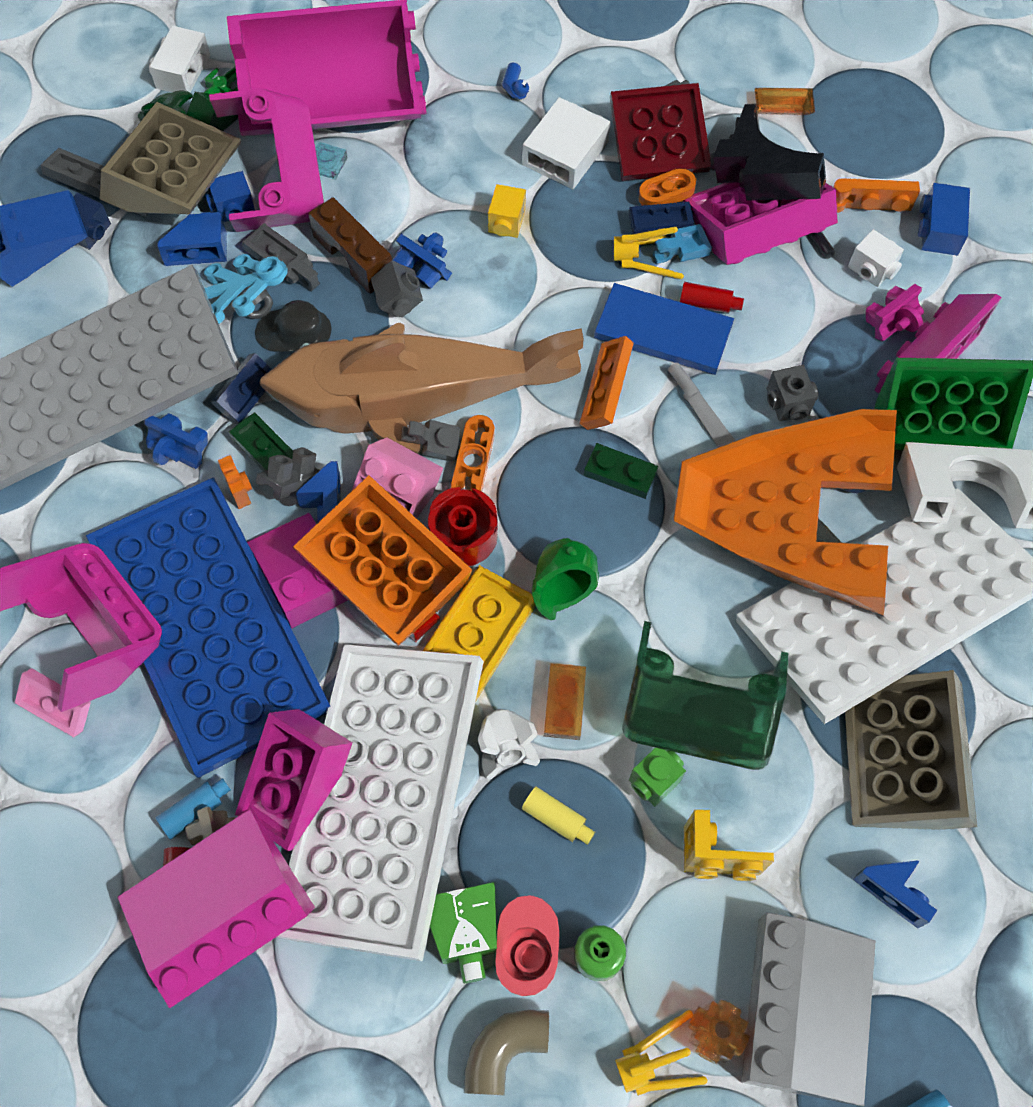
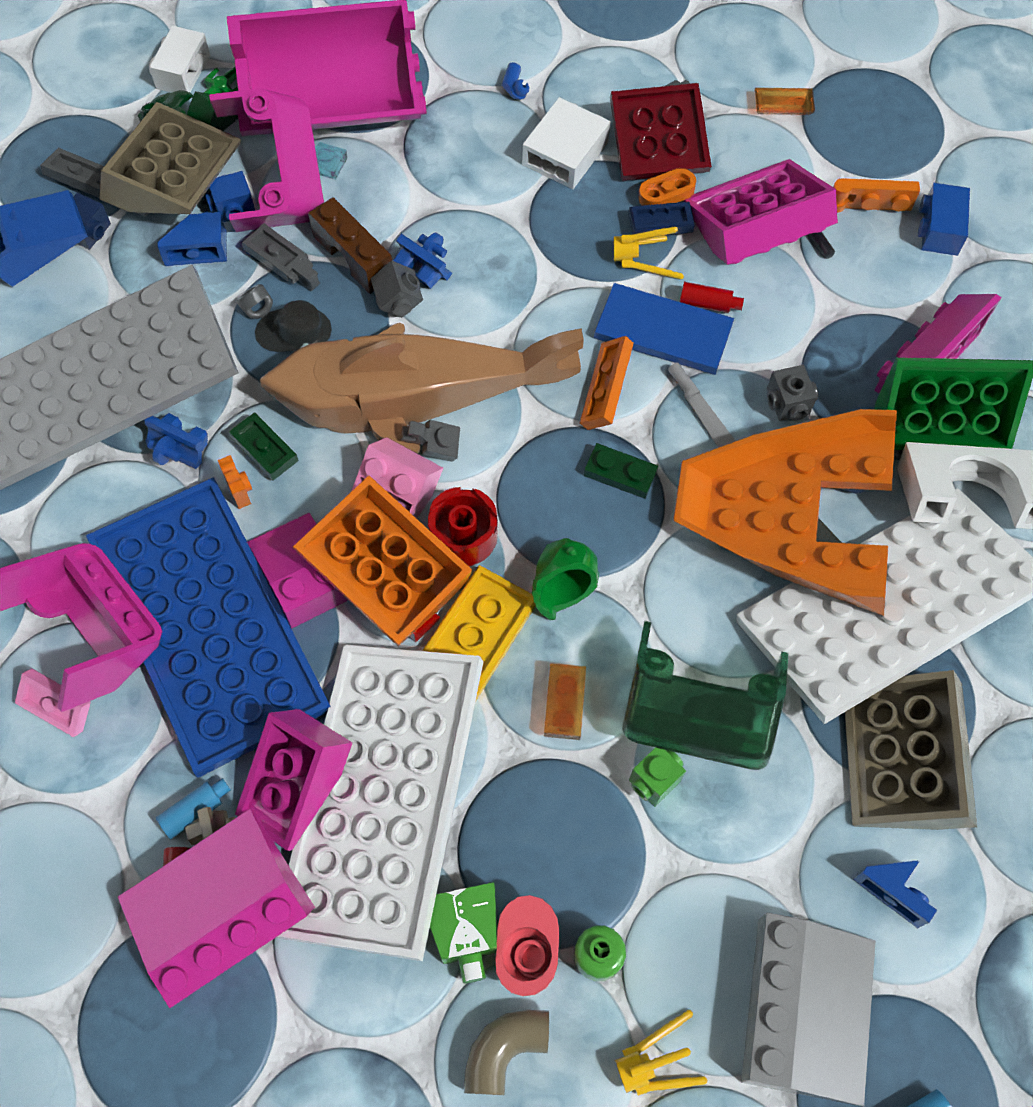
(242, 389): dark blue plate -> none
(265, 273): medium azure plant -> none
(288, 474): dark grey hips -> none
(322, 490): blue slope -> none
(469, 447): orange beam -> none
(506, 211): yellow brick -> none
(506, 741): white brick -> none
(557, 816): light yellow cylinder -> none
(686, 243): dark azure plate -> none
(705, 1039): clear orange brick -> none
(708, 863): yellow bracket -> none
(765, 167): black arch -> none
(876, 258): white brick -> none
(900, 312): dark pink hips -> none

